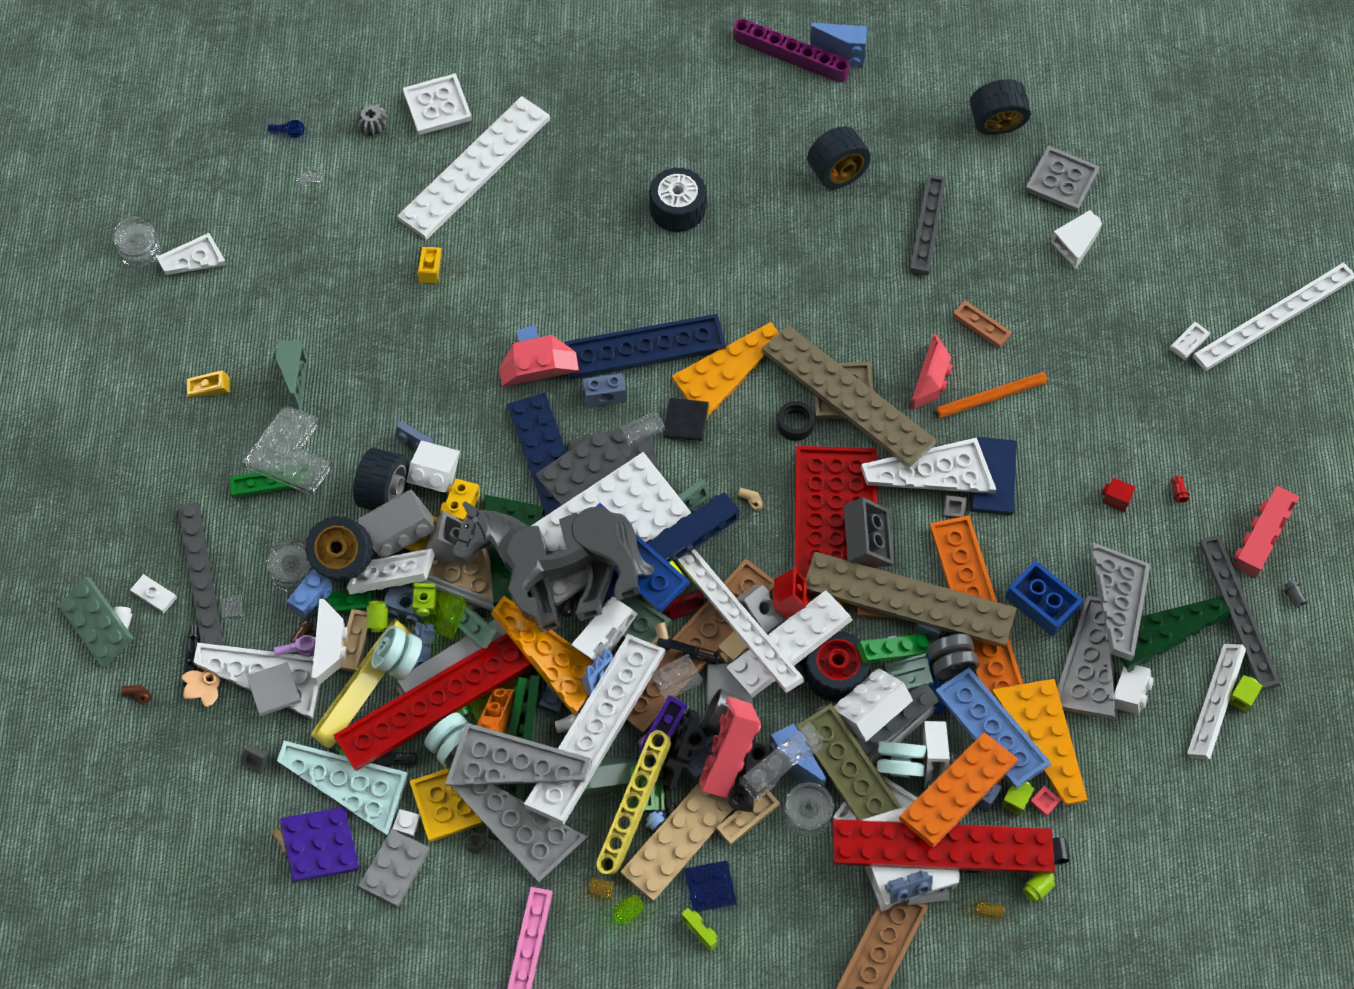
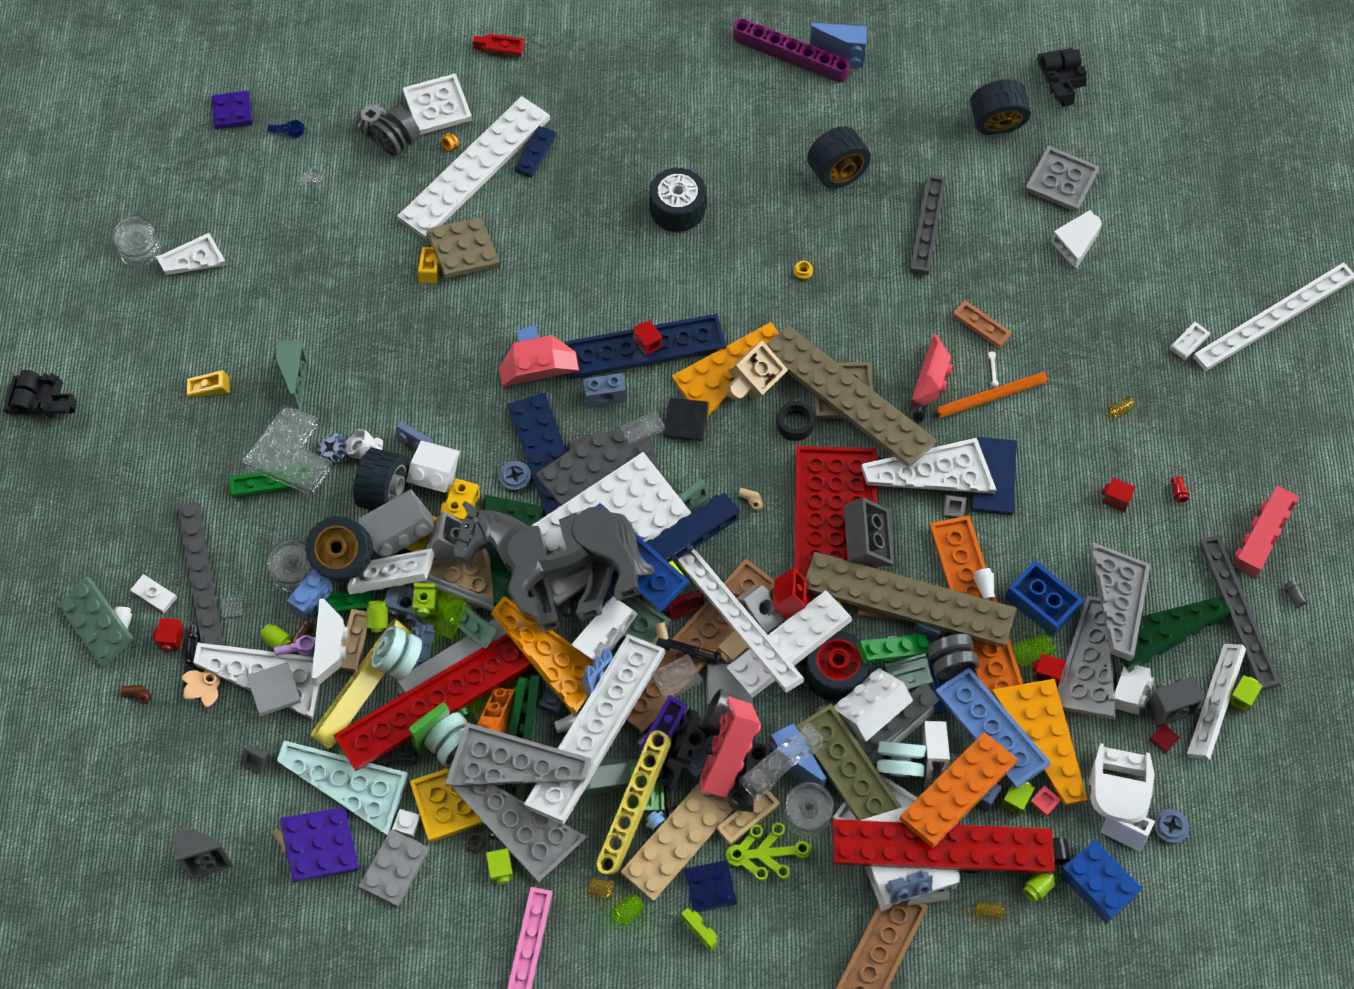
(38, 394): none -> black plate
(168, 634): none -> red brick
(199, 853): none -> dark grey slope
(231, 109): none -> dark purple plate
(275, 636): none -> lime brick
(339, 446): none -> sand blue gear
(361, 442): none -> white hair
(395, 130): none -> dark grey wheel
(422, 727): none -> bright green tile
(449, 142): none -> light orange plate
(463, 247): none -> dark tan plate
(499, 44): none -> red hinge
(500, 867): none -> lime brick
(520, 469): none -> sand blue gear
(535, 151): none -> dark blue plate
(647, 337): none -> red brick
(755, 372): none -> tan brick
(765, 853): none -> lime plant
(803, 265): none -> yellow plate
(920, 412): none -> black bush
(985, 582): none -> white cone
(992, 355): none -> white hinge
(1032, 648): none -> clear neon green plate
(1048, 668): none -> red brick
(1063, 72): none -> black plate
(1100, 881): none -> blue brick
(1119, 796): none -> white slope
(1121, 407): none -> clear yellow pin
(1128, 833): none -> white brick
(1164, 738): none -> dark red tile
(1175, 701): none -> dark grey brick
(1180, 822): none -> sand blue gear

